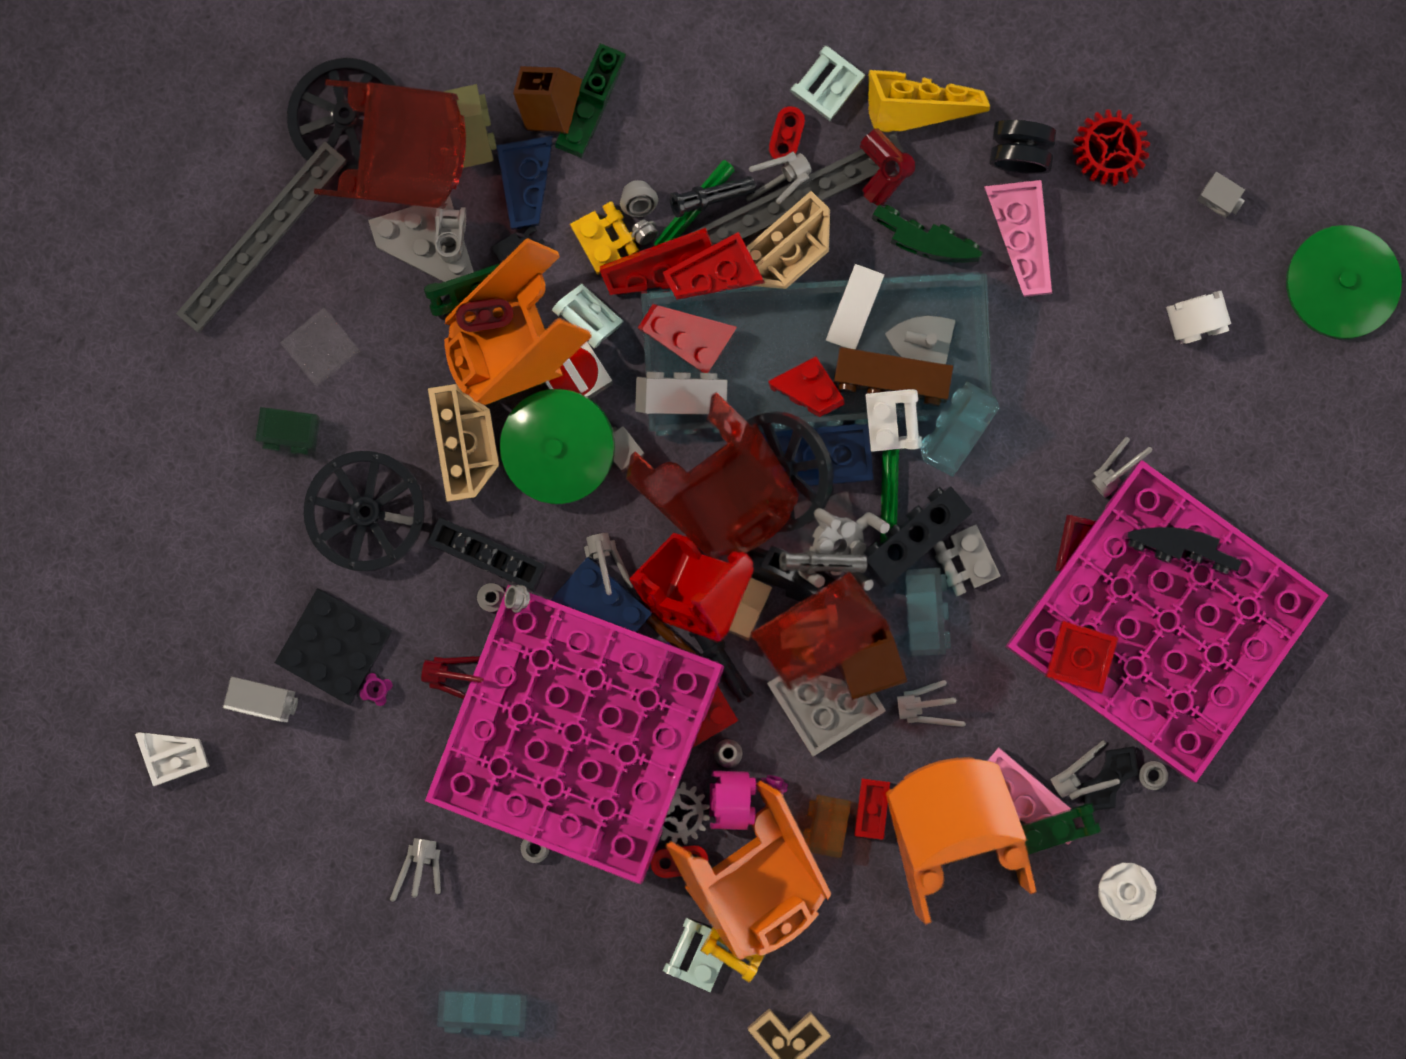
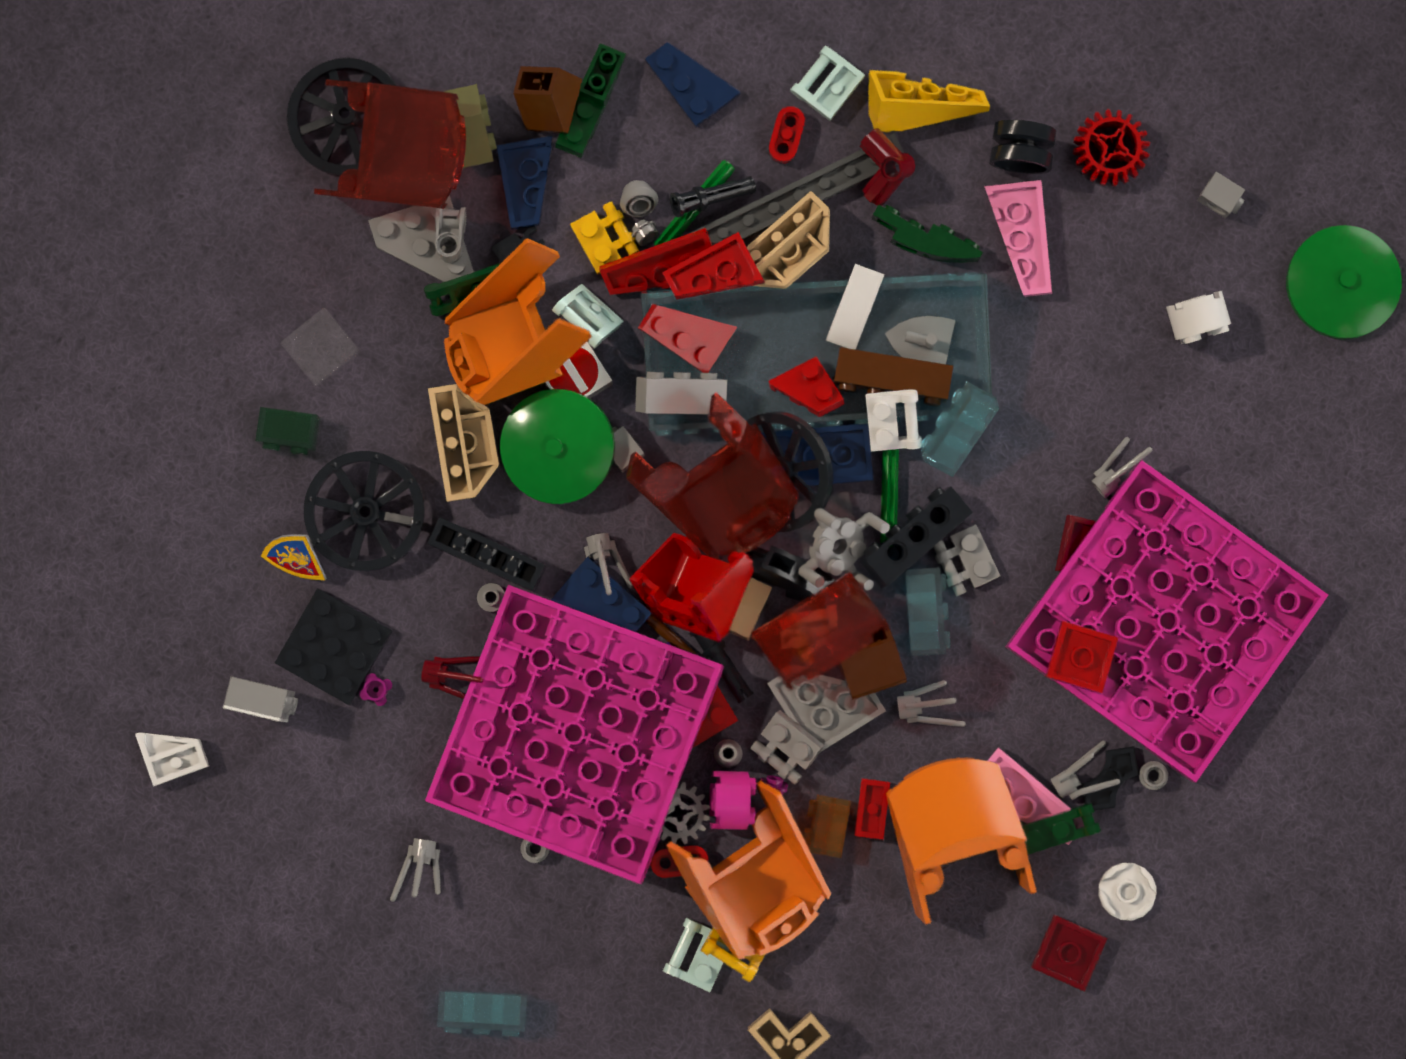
(261, 237): dark grey plate -> none
(294, 556): none -> shield
(484, 315): dark red plate -> none
(517, 598): light grey plate -> none
(690, 84): none -> dark blue wing
(791, 740): none -> light grey plate
(795, 169): light grey plant -> none
(811, 562): dark grey pin -> none
(1069, 953): none -> dark red plate
(1171, 543): black slope -> none

